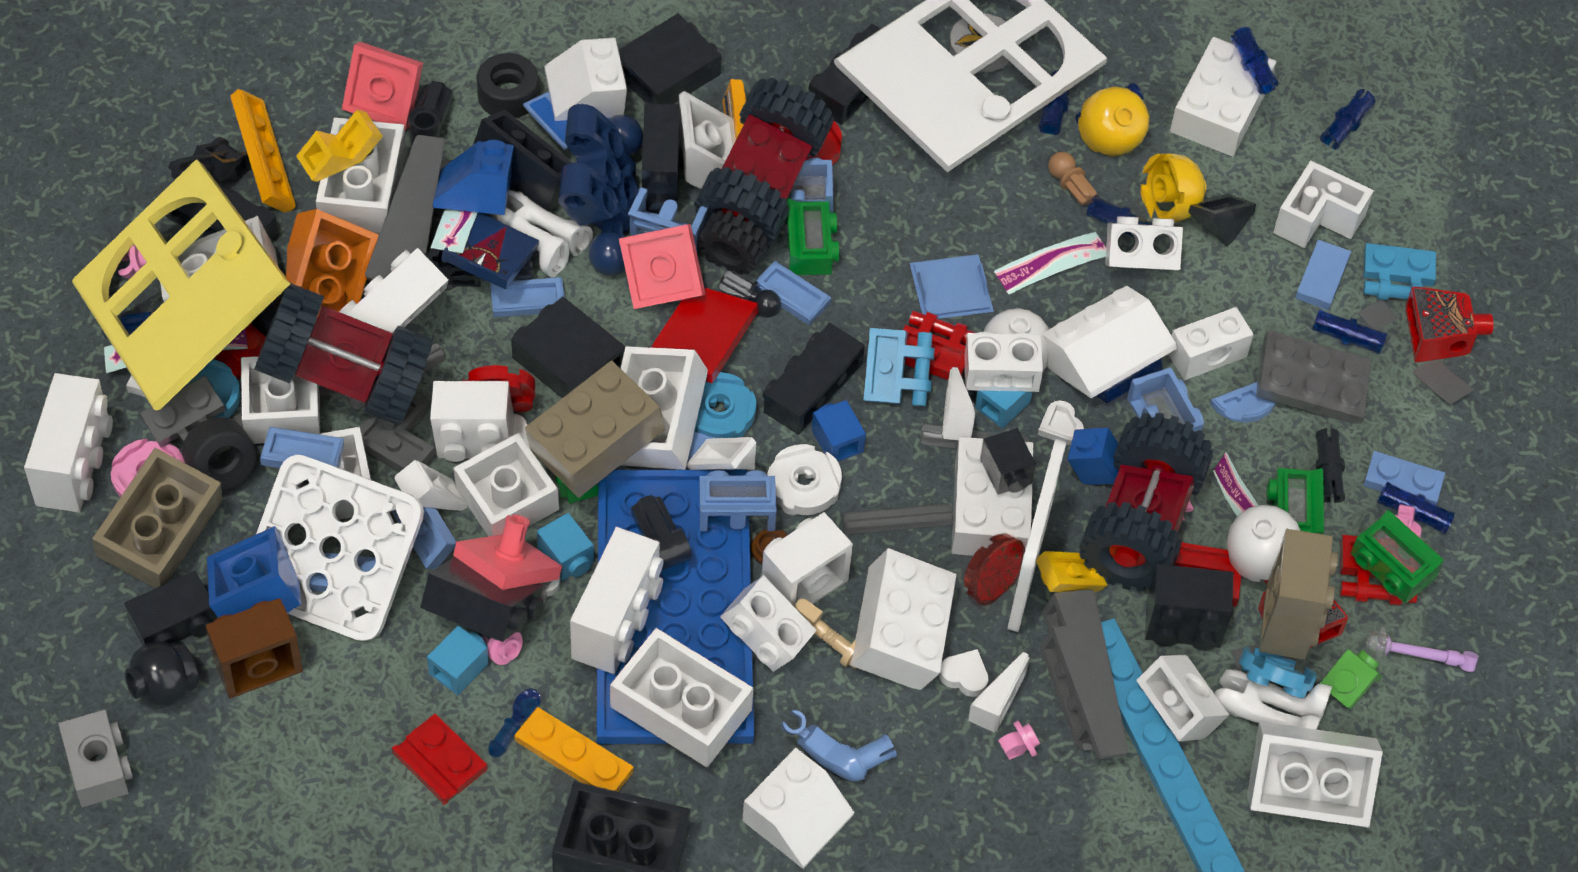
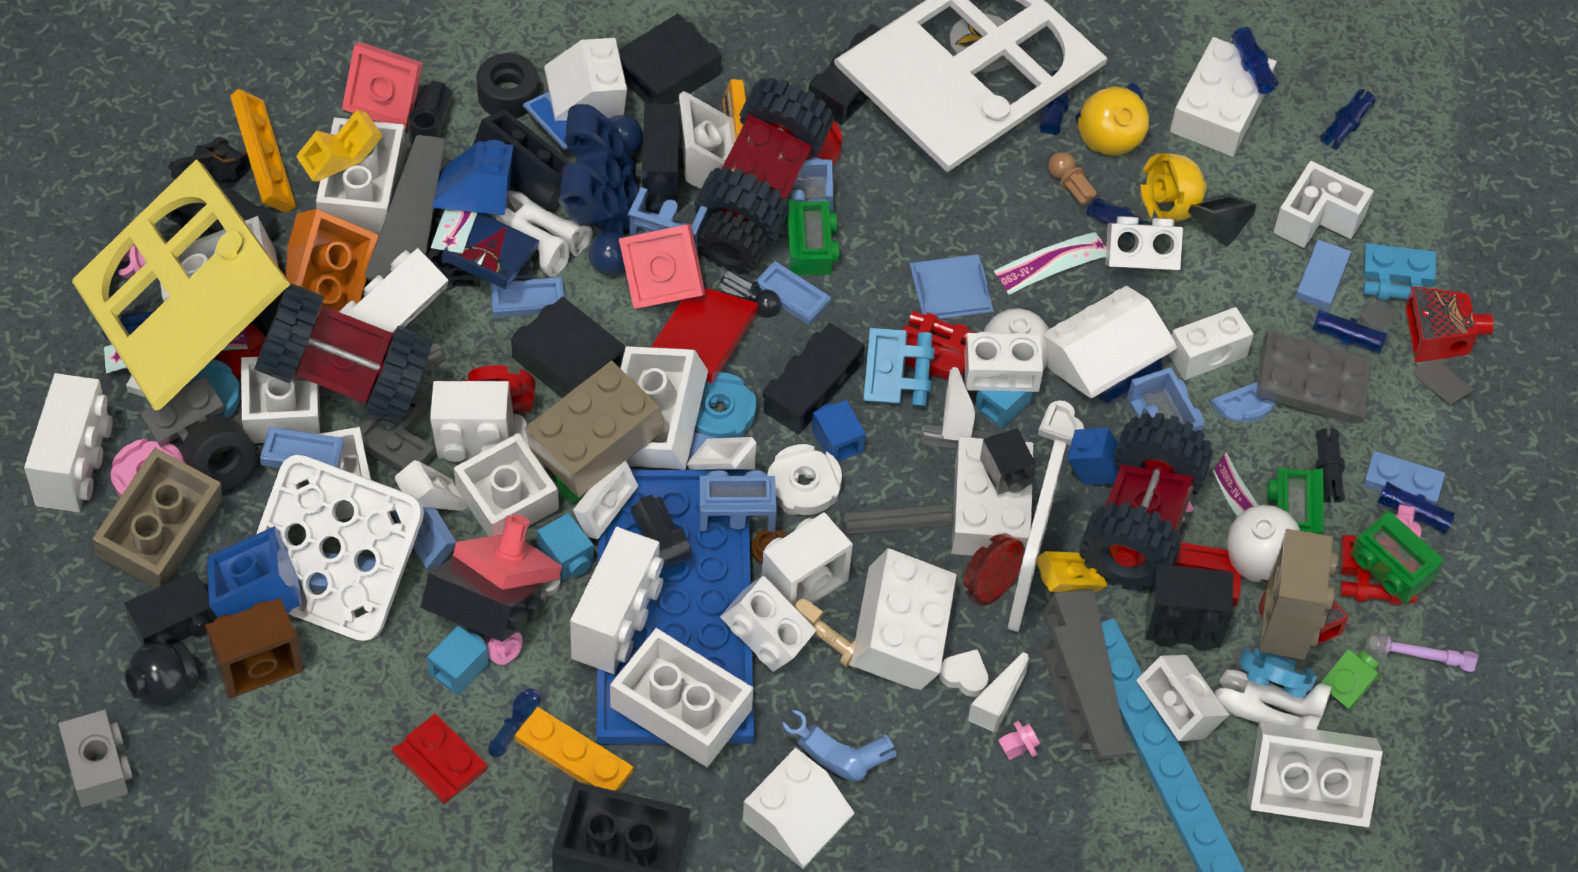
(605, 500): none -> white plate

